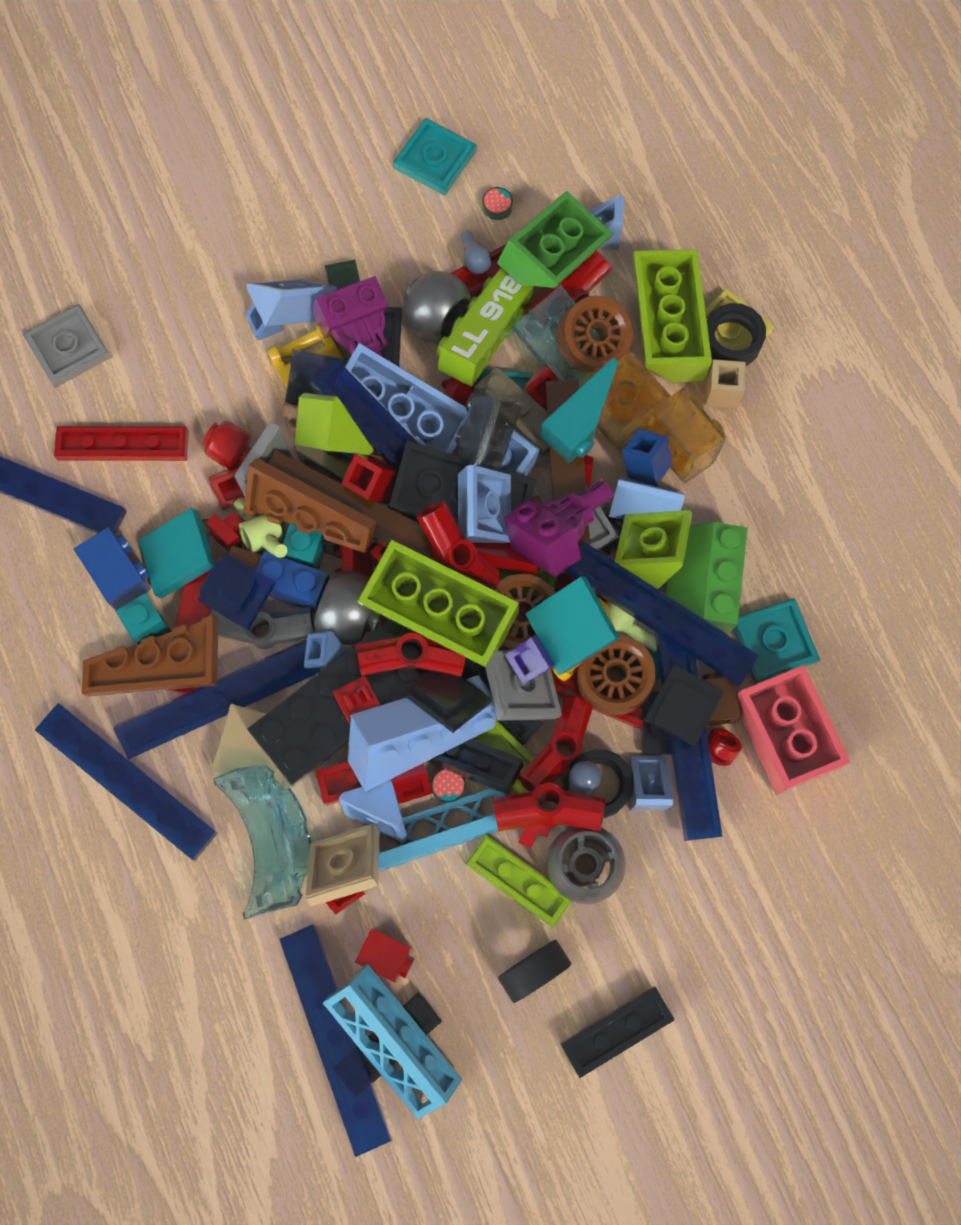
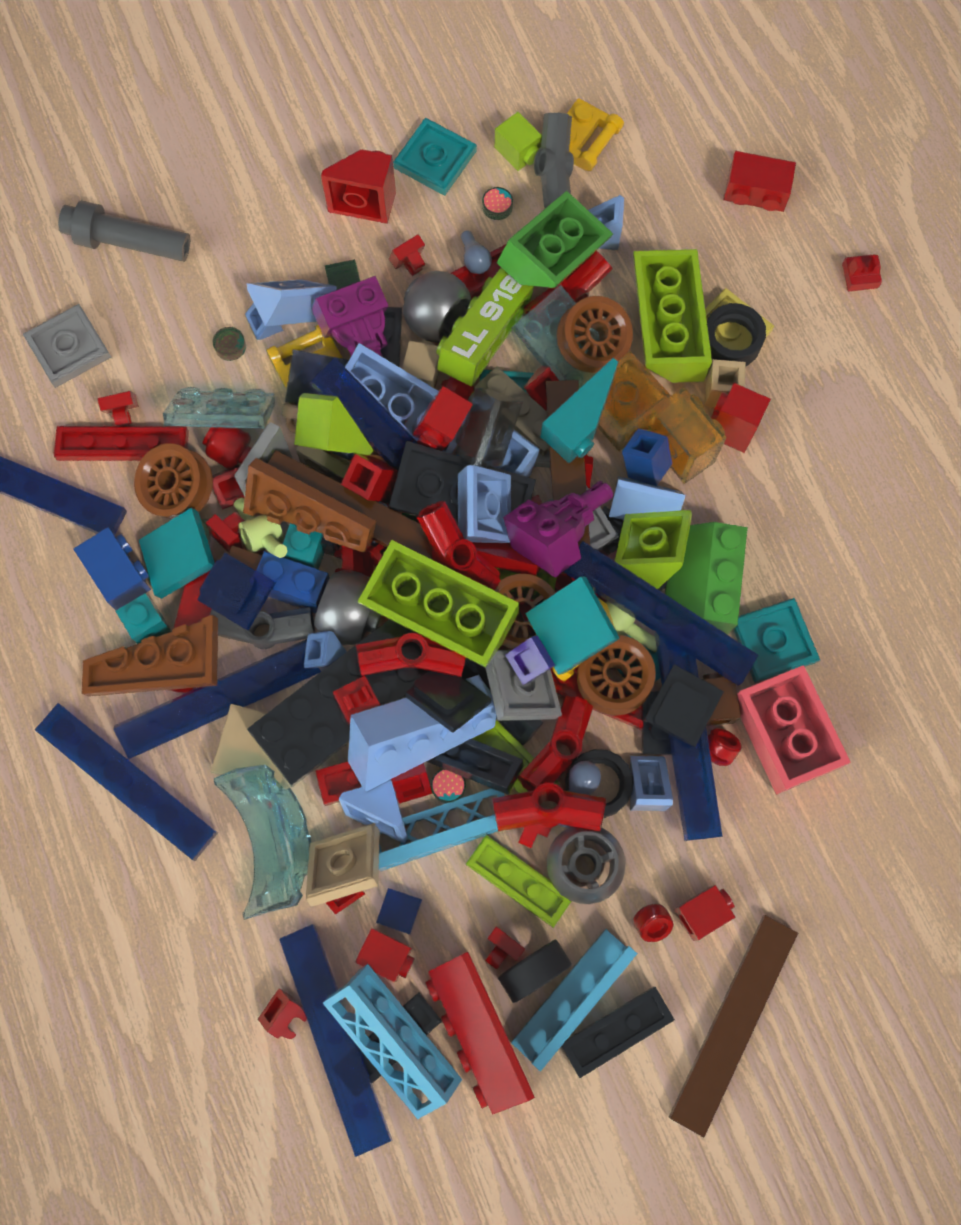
(91, 226): none -> dark grey piece
(118, 405): none -> red tile
(155, 479): none -> dark orange wheel
(219, 408): none -> clear light blue plate
(229, 343): none -> tile
(280, 1013): none -> red tile
(361, 186): none -> red slope
(399, 911): none -> clear blue tile
(409, 255): none -> red tile
(422, 361): none -> tan brick
(442, 419): none -> red brick
(480, 1033): none -> red slope
(504, 946): none -> red tile
(517, 141): none -> lime brick
(553, 159): none -> dark grey piece
(573, 999): none -> medium azure fence
(584, 122): none -> yellow plate
(653, 922): none -> red tile
(706, 912): none -> red brick
(733, 1026): none -> reddish brown tile
(740, 415): none -> red brick
(759, 181): none -> red brick
(862, 272): none -> red tile

